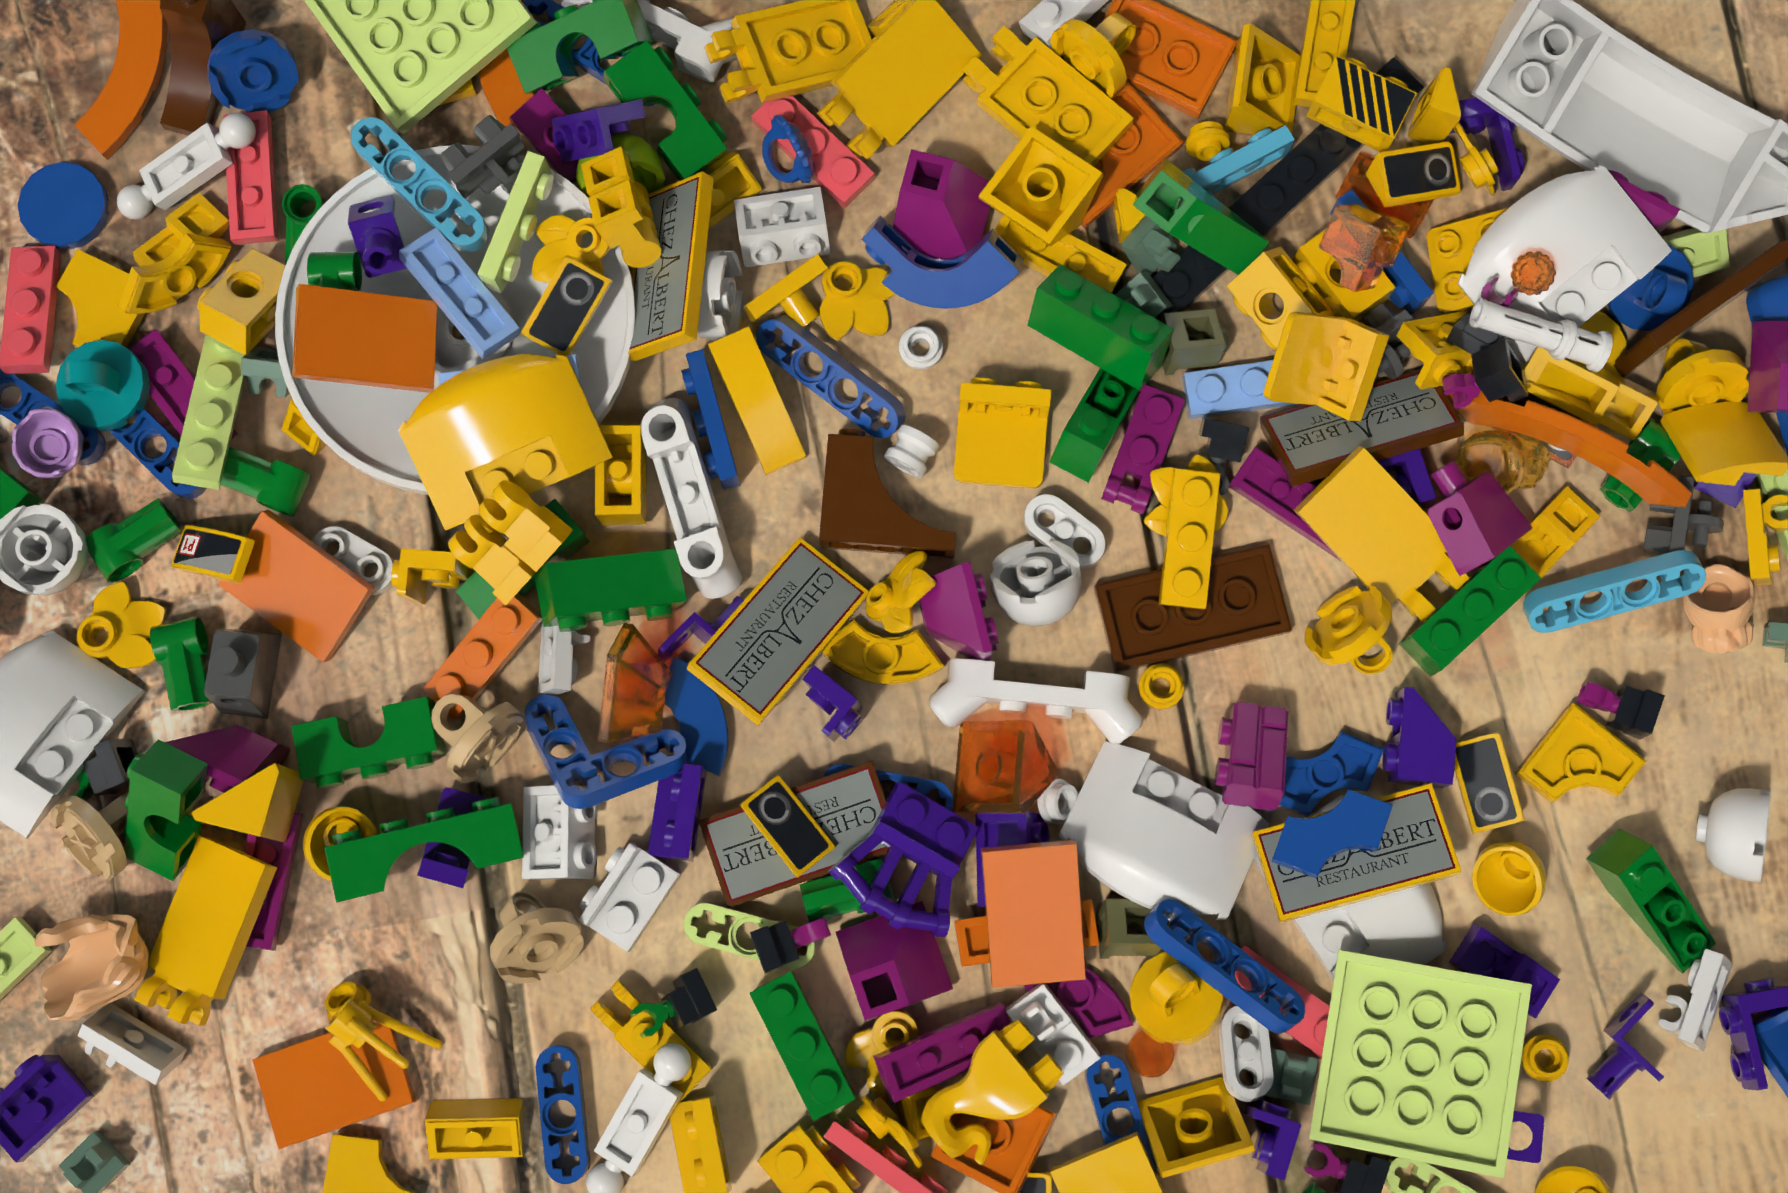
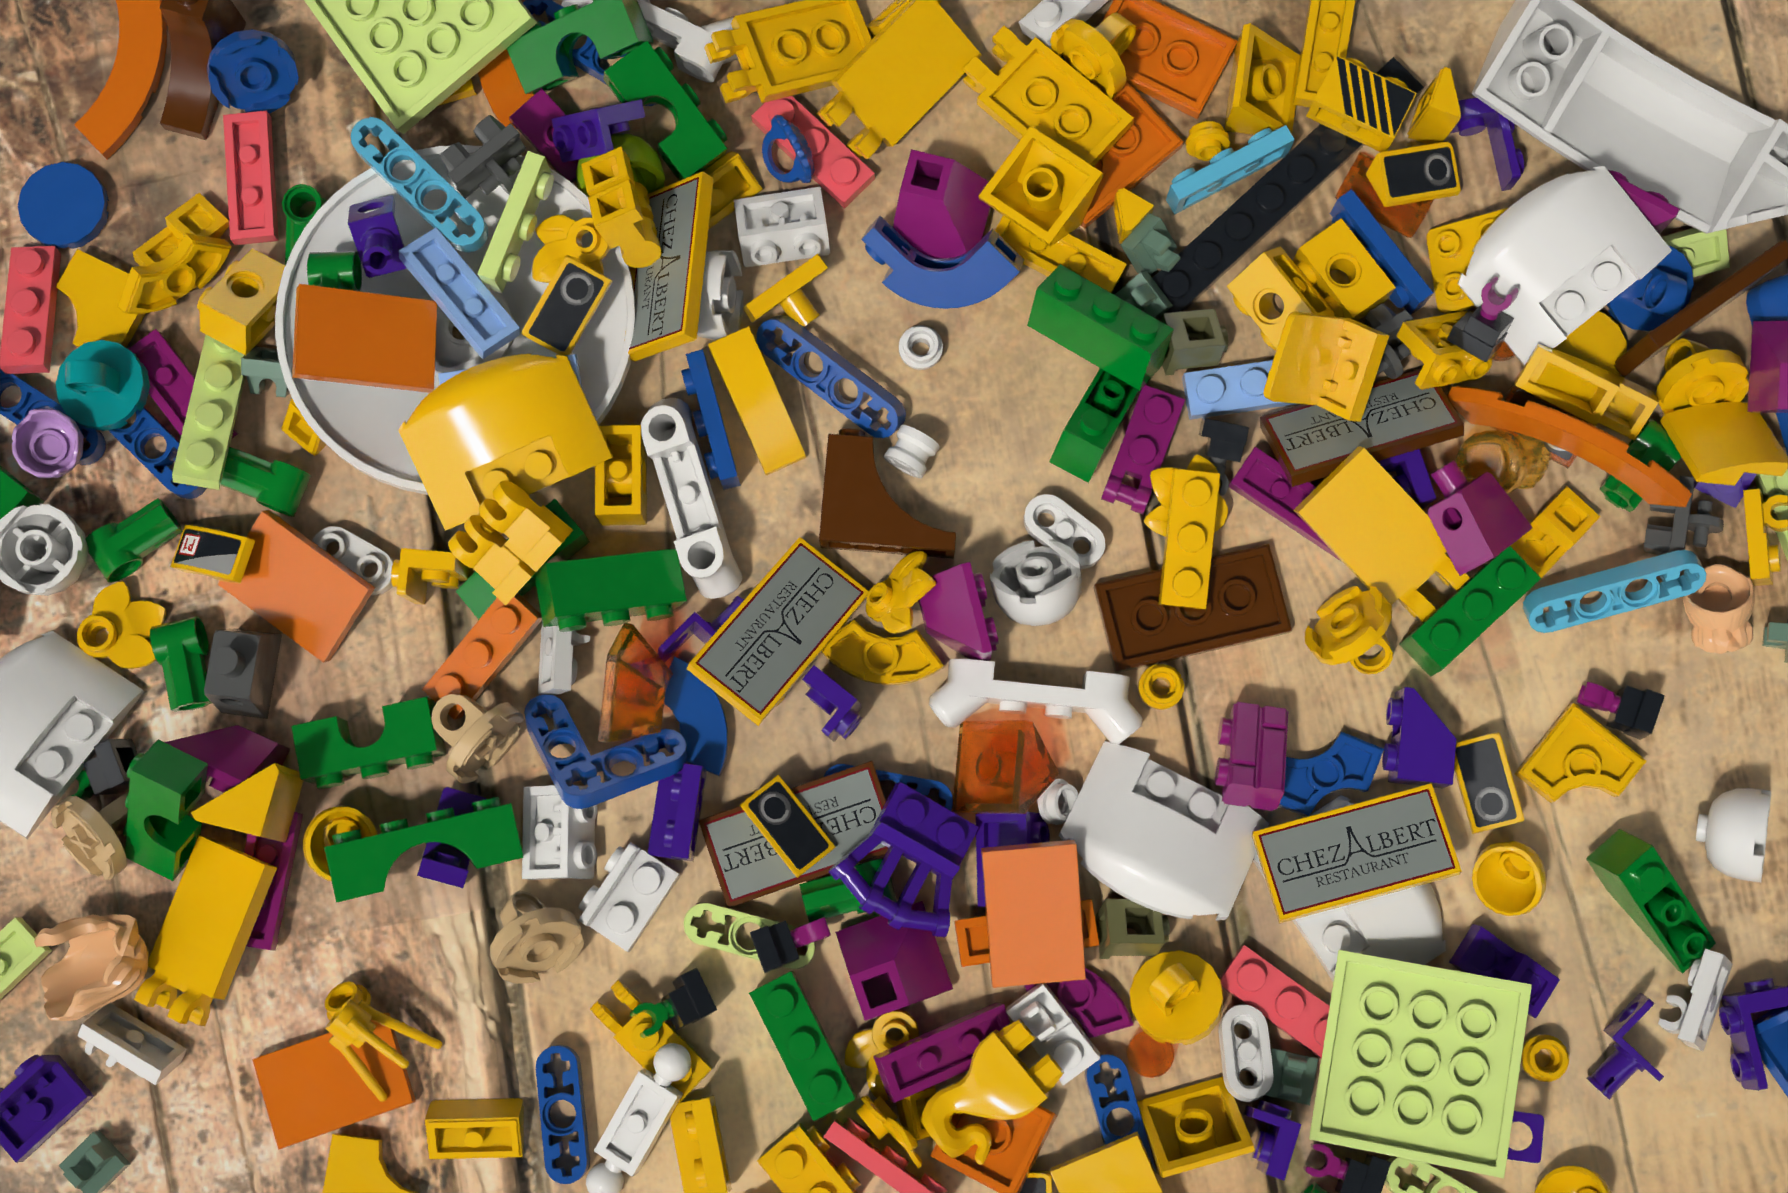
(186, 166): white plate -> none
(857, 307): yellow plate -> none
(1001, 433): yellow bracket -> none
(1198, 218): green slope -> none
(1227, 960): blue beam -> none
(1351, 825): blue tile -> none
(1362, 244): clear orange brick -> none
(1477, 163): yellow plate -> none
(1495, 374): black piece -> none
(1532, 273): clear orange piece -> none
(1559, 339): white pin -> none

